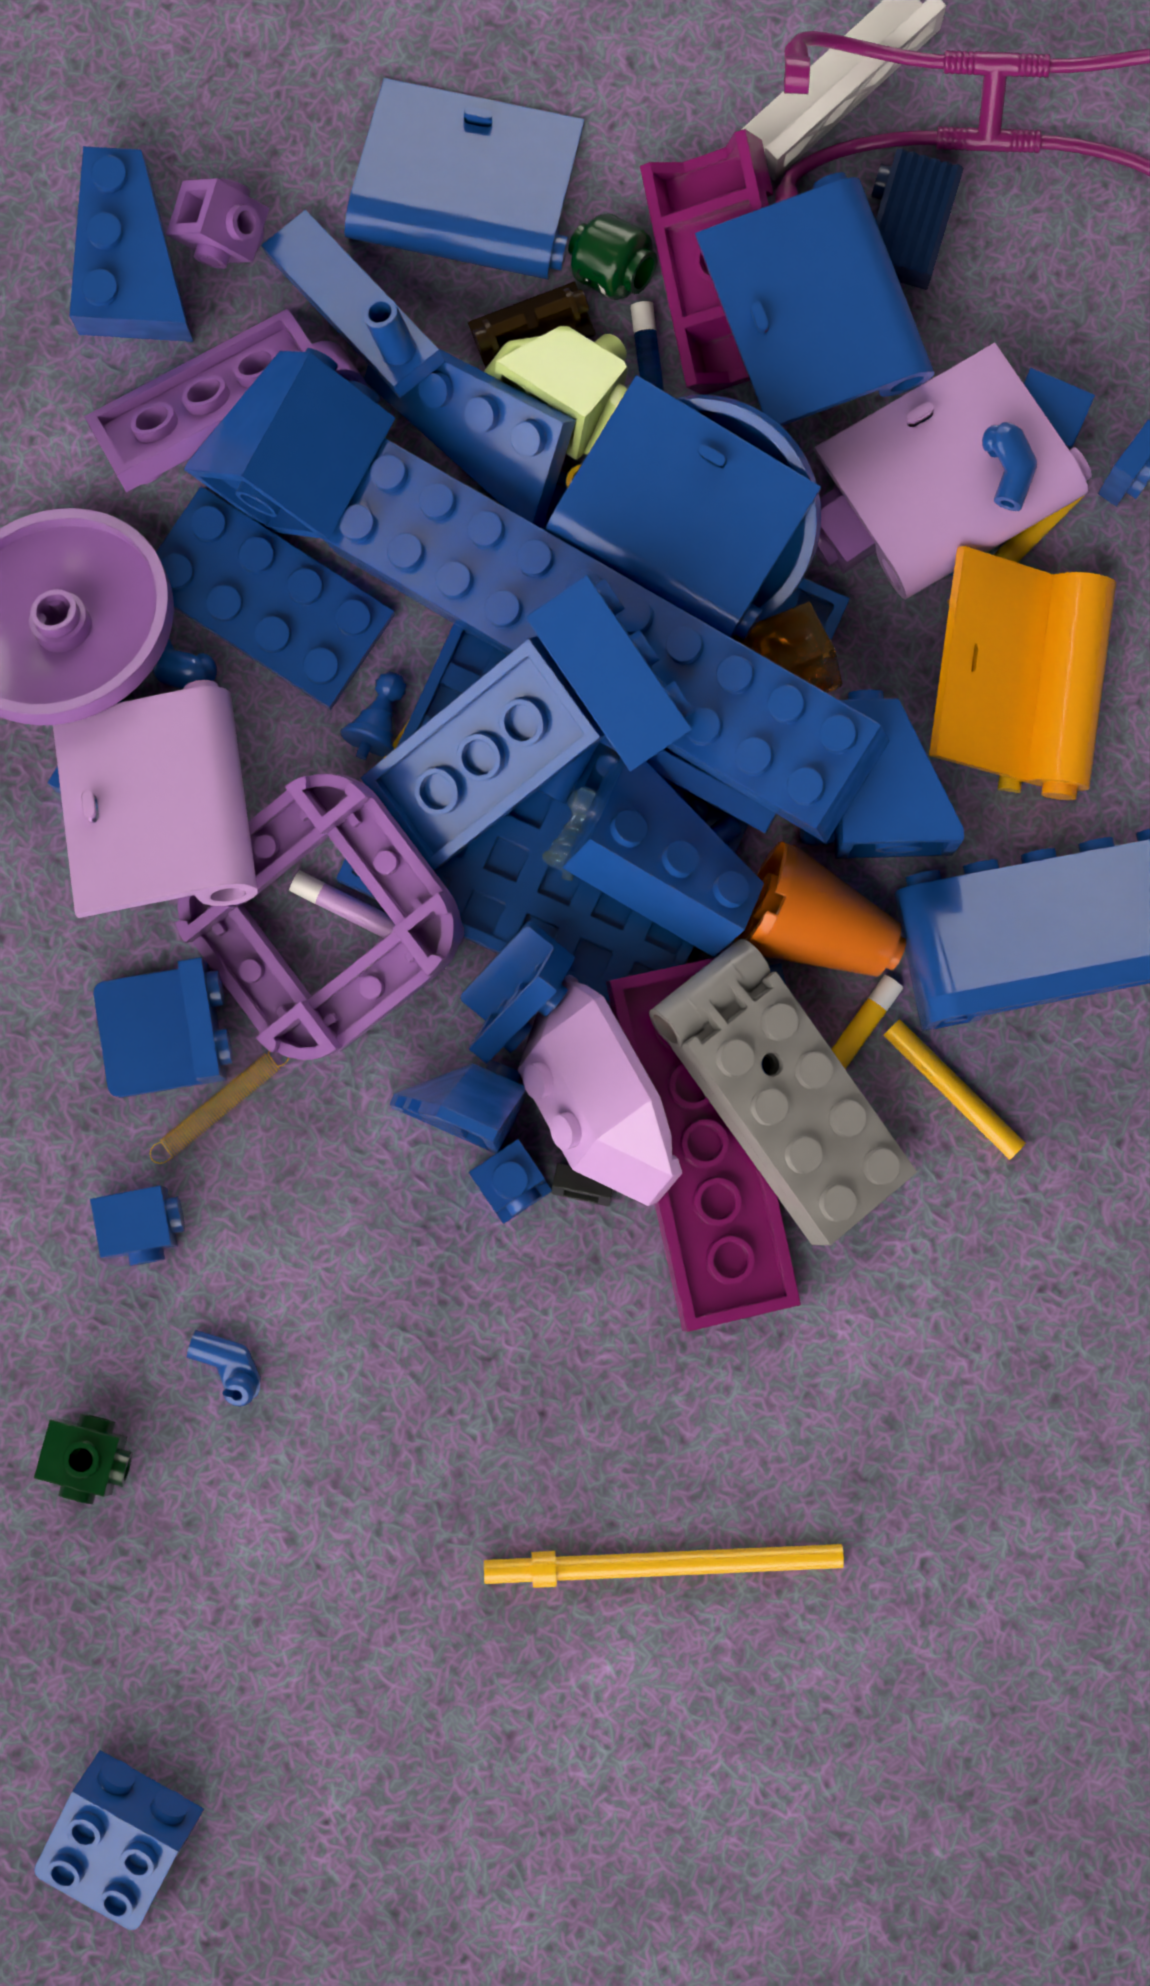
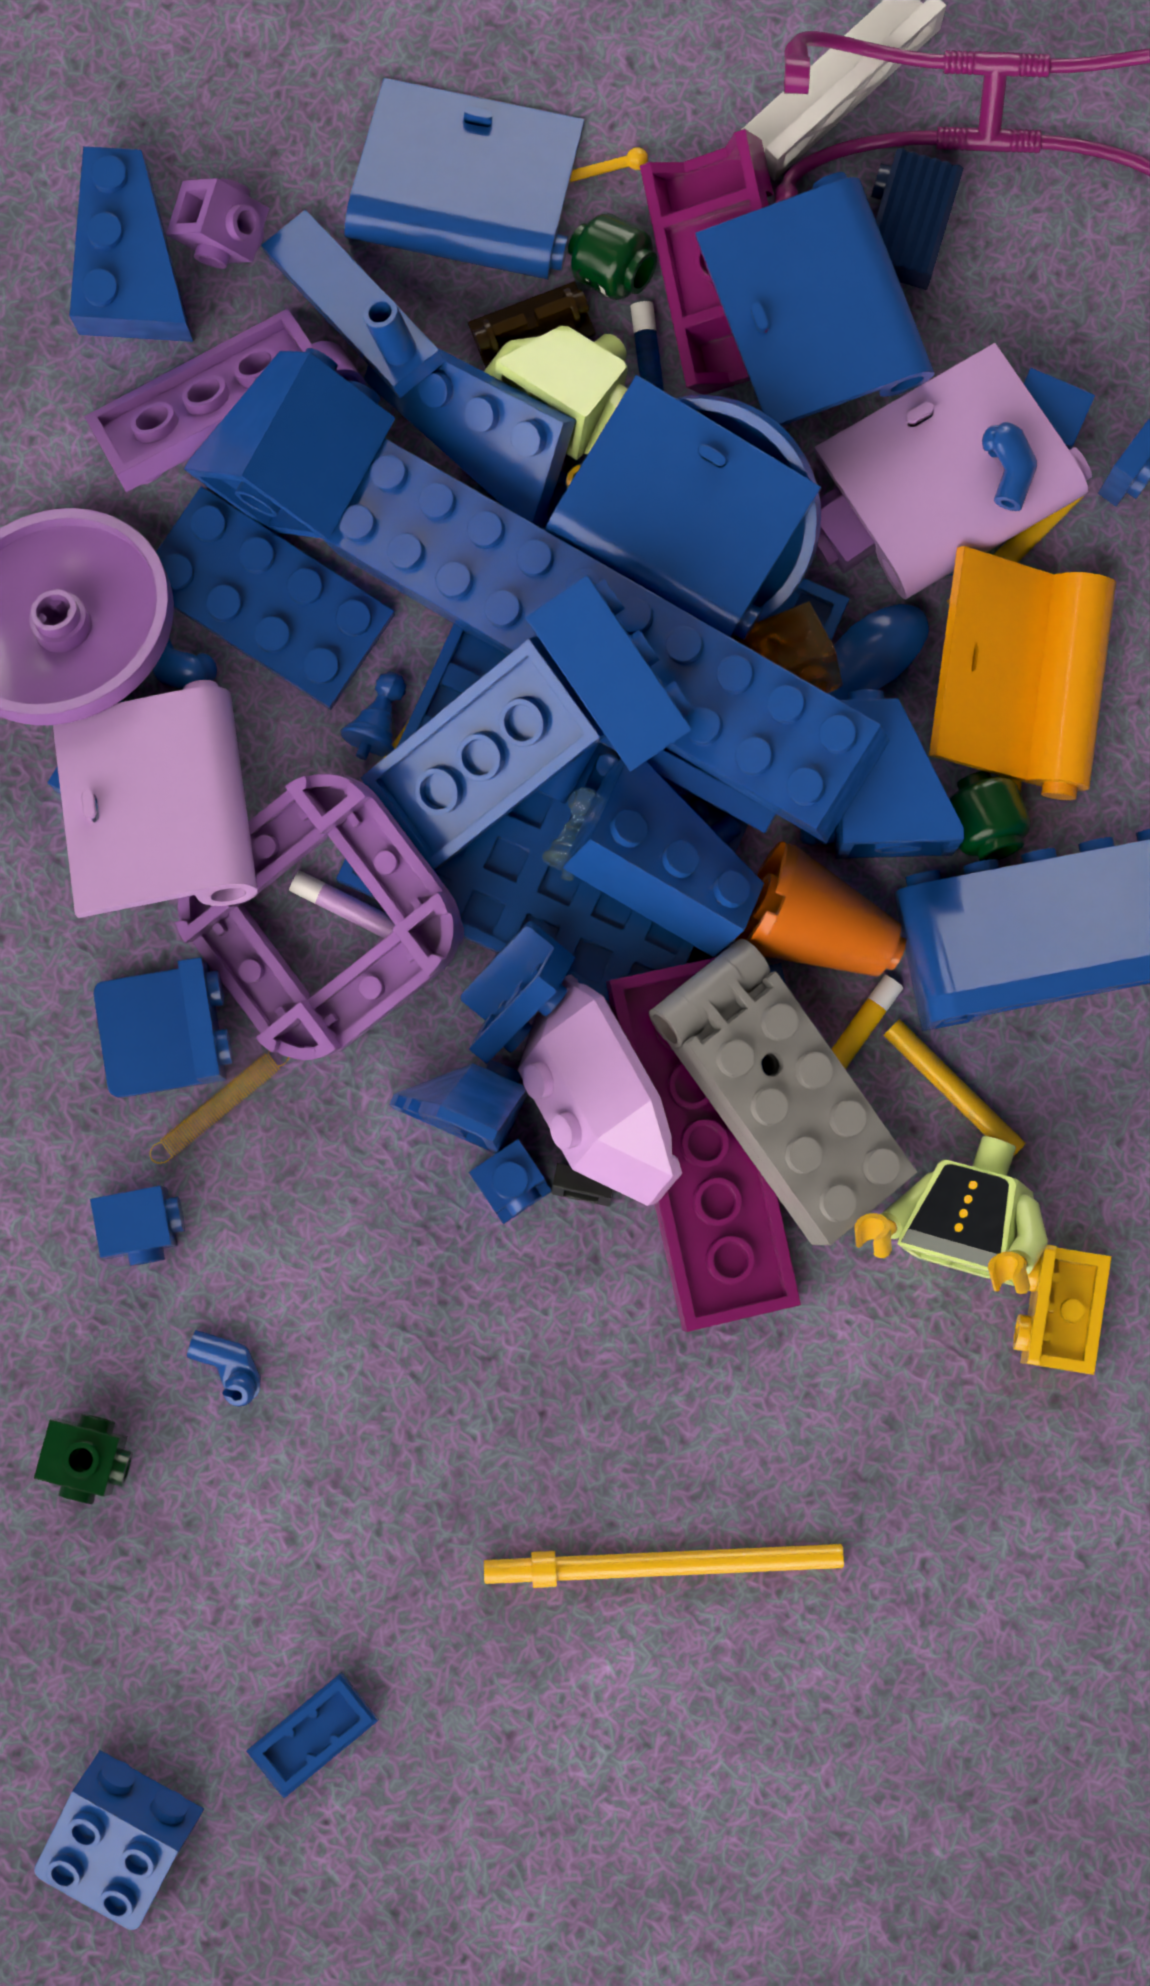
(312, 1735): none -> blue plate
(633, 159): none -> yellow hinge
(879, 648): none -> blue arm
(966, 1219): none -> torso
(991, 816): none -> dark green head
(1064, 1310): none -> yellow bracket

